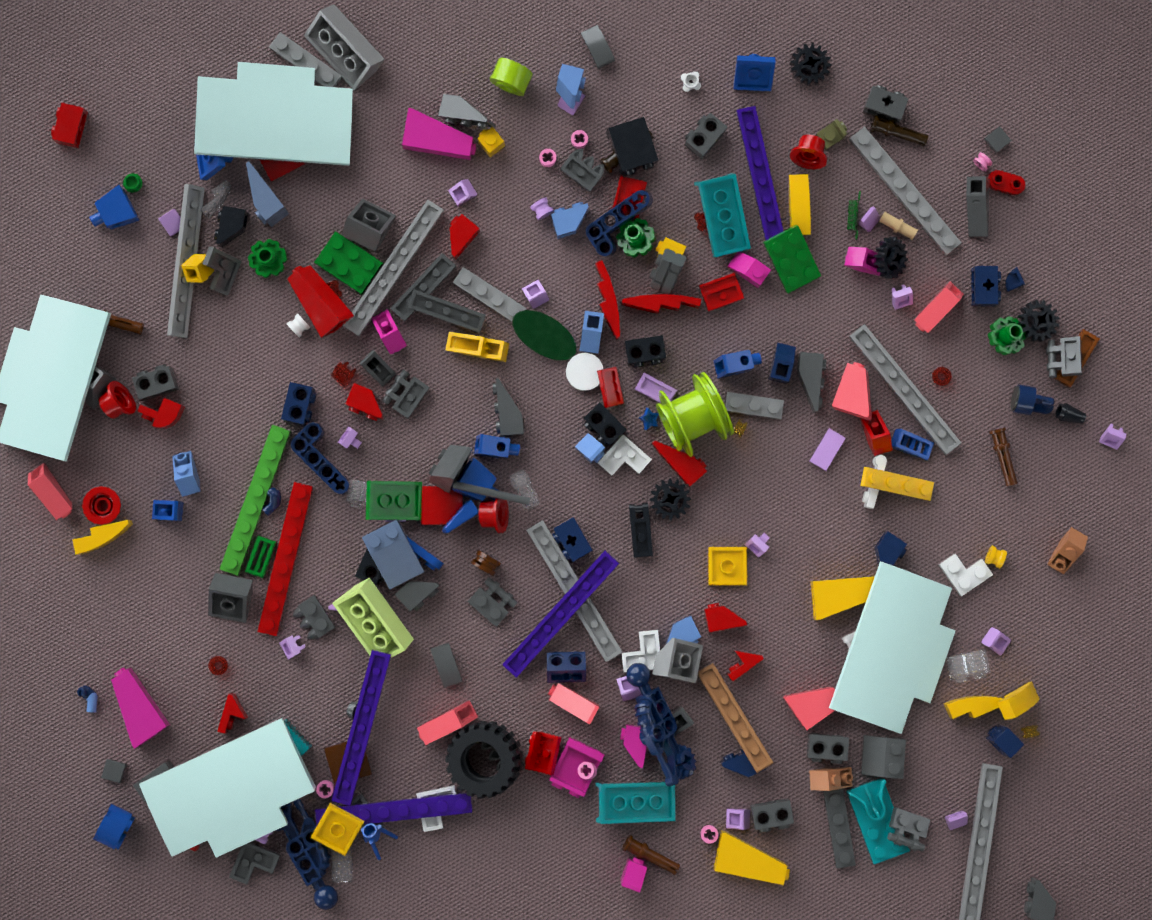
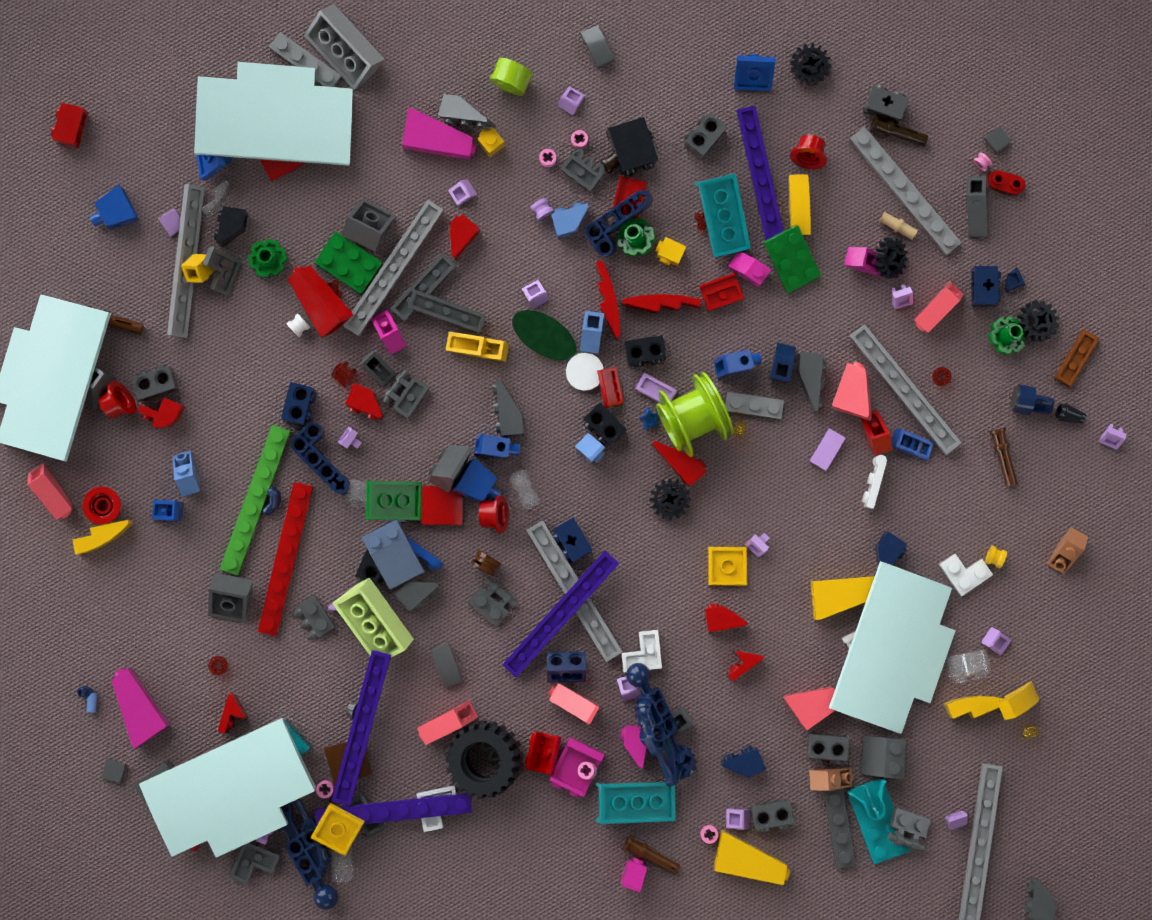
(112, 827): blue brick -> none
(132, 183): green plate -> none
(267, 560): green tile -> none
(268, 206): sand blue slope -> none
(290, 647): lavender tile -> none
(371, 834): blue plant -> none
(465, 513): blue slope -> none
(487, 294): light grey plate -> none
(491, 493): dark grey bar -> none
(569, 84): medium blue slope -> none
(622, 452): white plate -> none
(640, 531): black plate -> none
(667, 272): dark grey brick -> none
(678, 660): light grey slope -> none
(684, 630): medium blue slope -> none
(689, 86): white plate -> none
(735, 718): medium nougat tile -> none
(833, 133): olive bracket -> none
(853, 217): green piece -> none
(870, 219): lavender slope -> none
(897, 483): yellow plate -> none
(1004, 740): dark blue brick -> none
(1070, 357): plate -> none

